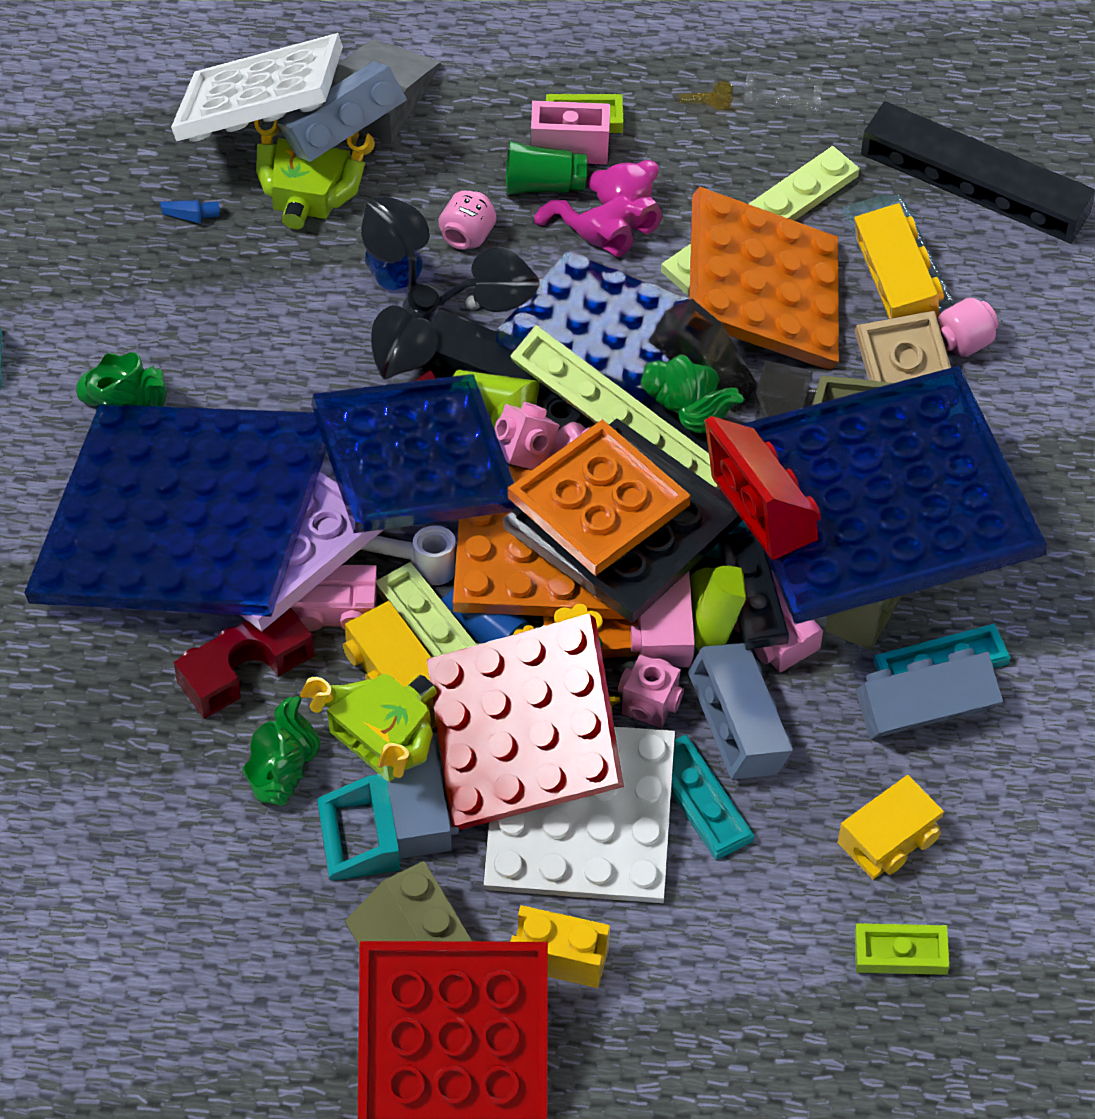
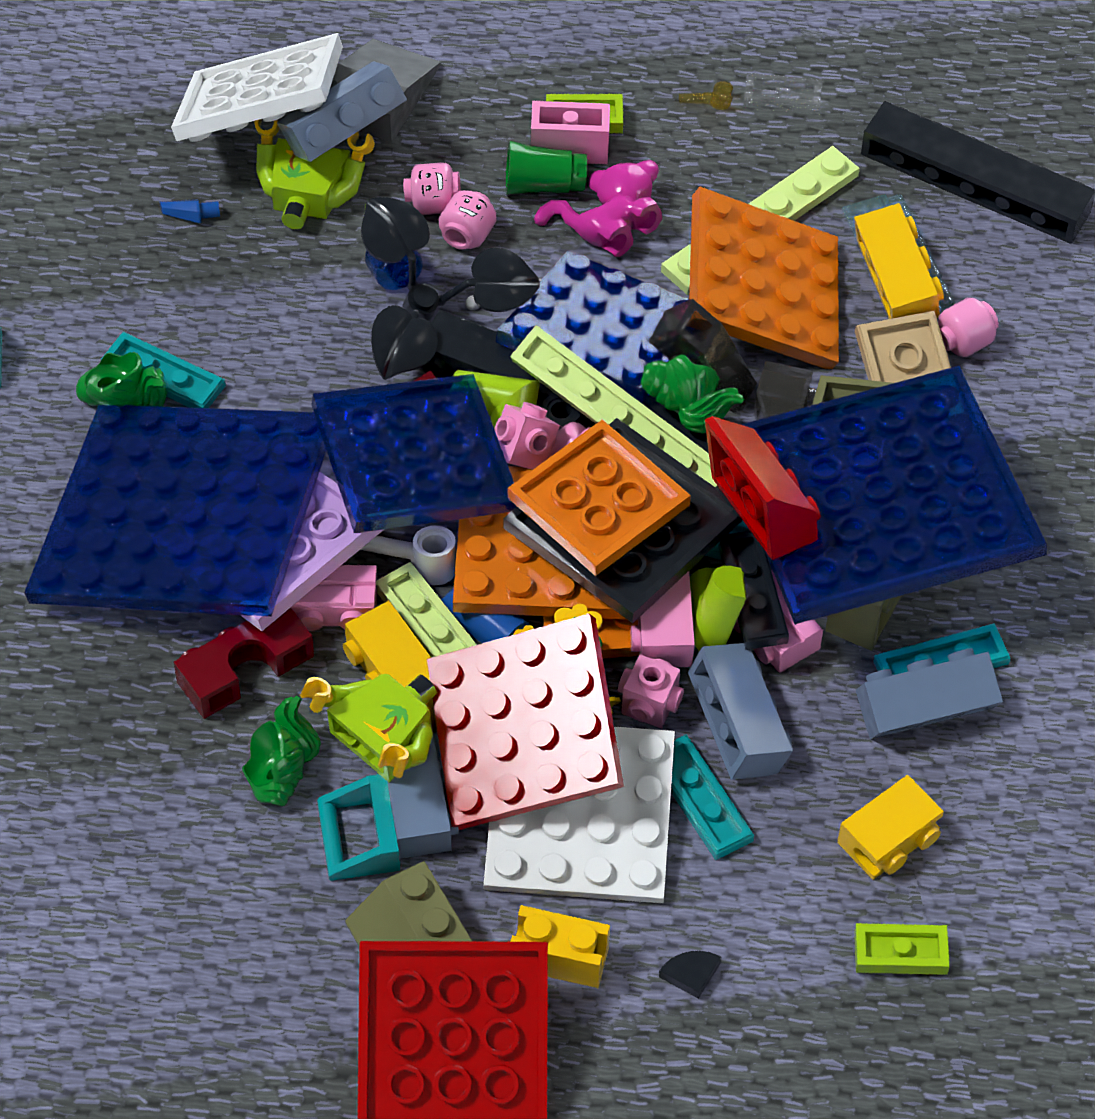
(183, 380): none -> teal tile
(431, 187): none -> bright pink head
(691, 971): none -> black tile

